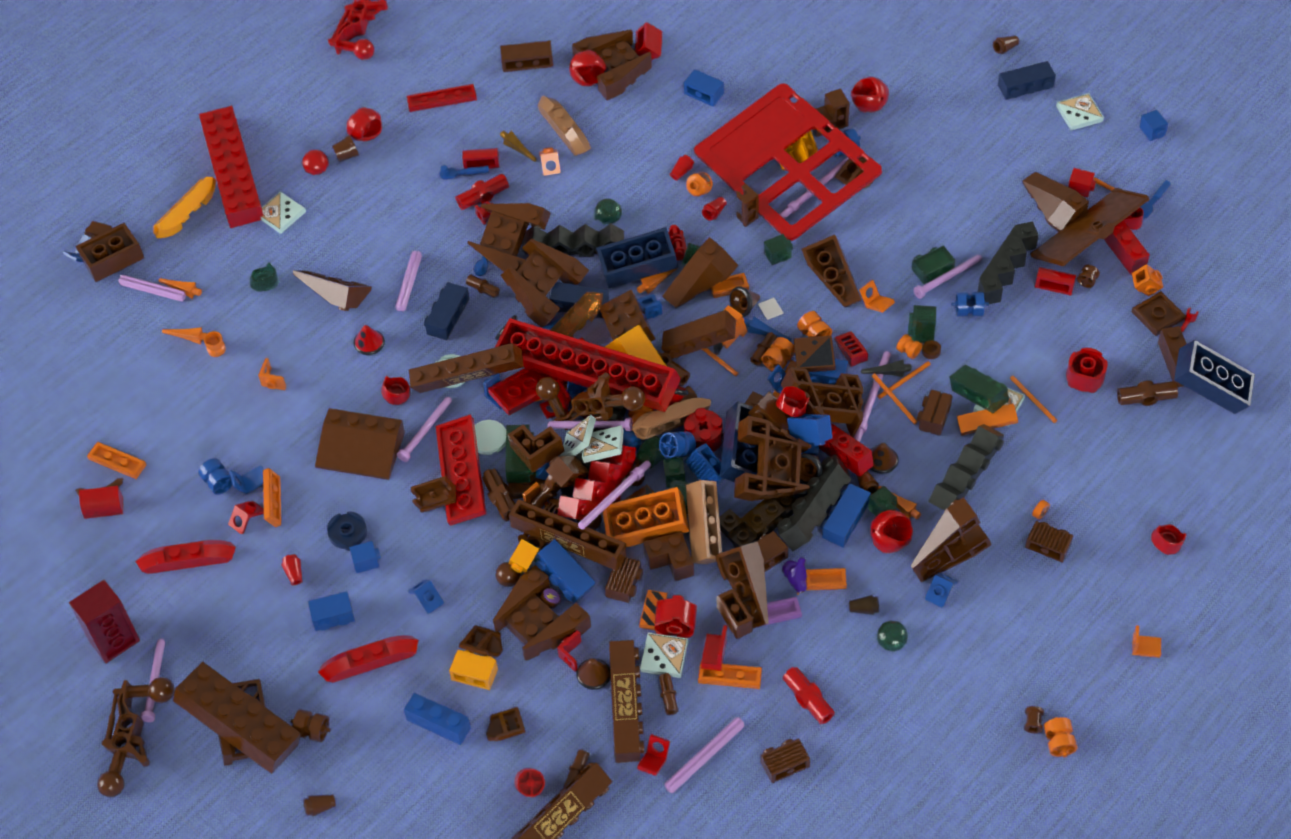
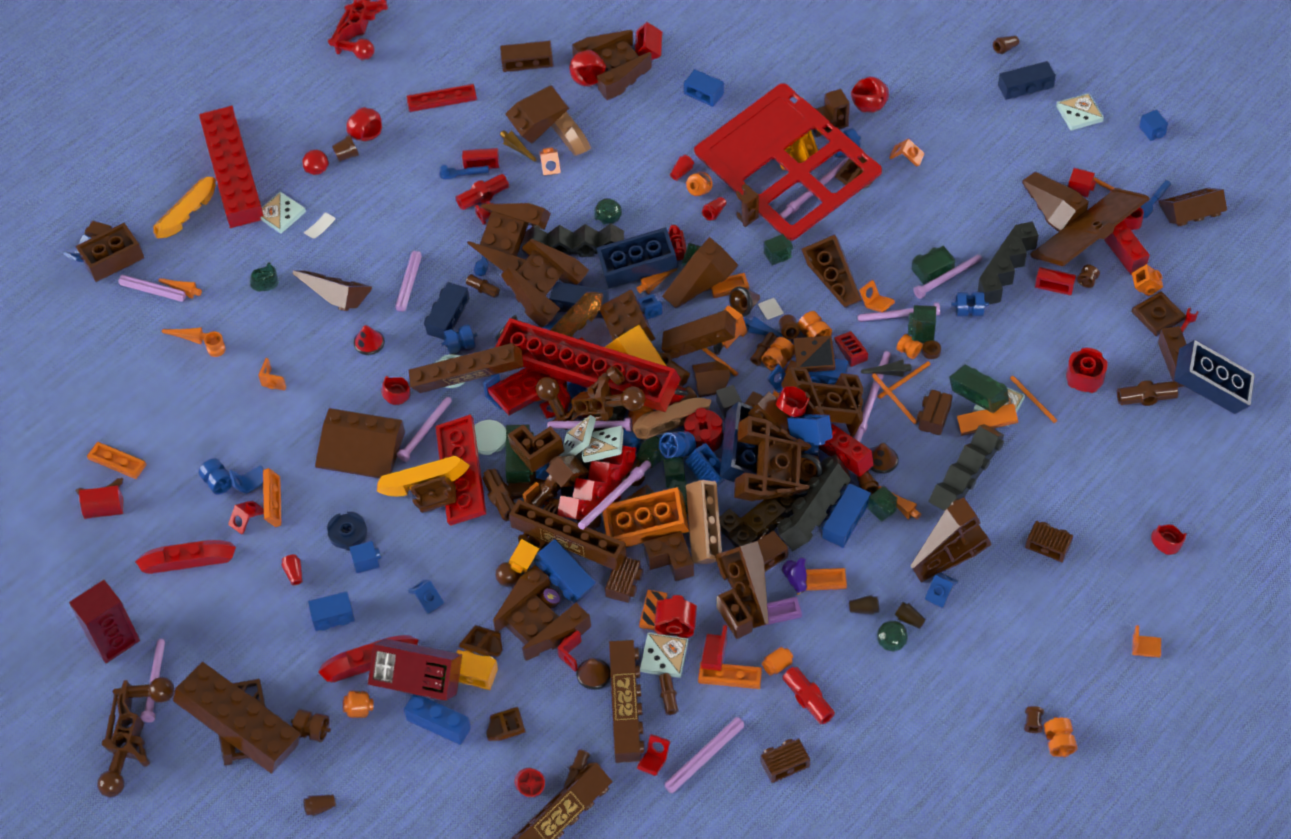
(320, 226): none -> white sticker
(357, 704): none -> orange head
(400, 482): none -> light orange brick
(415, 669): none -> dark red piece
(456, 340): none -> blue wheel
(537, 113): none -> reddish brown slope
(615, 375): none -> reddish brown tile
(710, 377): none -> reddish brown slope
(726, 398): none -> dark grey brick
(777, 661): none -> orange brick
(789, 326): none -> reddish brown brick
(891, 314): none -> lavender bar
(891, 531): red piece -> none
(909, 150): none -> orange bracket
(909, 615): none -> dark brown cone
(1041, 509): orange tile -> none
(1194, 205): none -> reddish brown slope

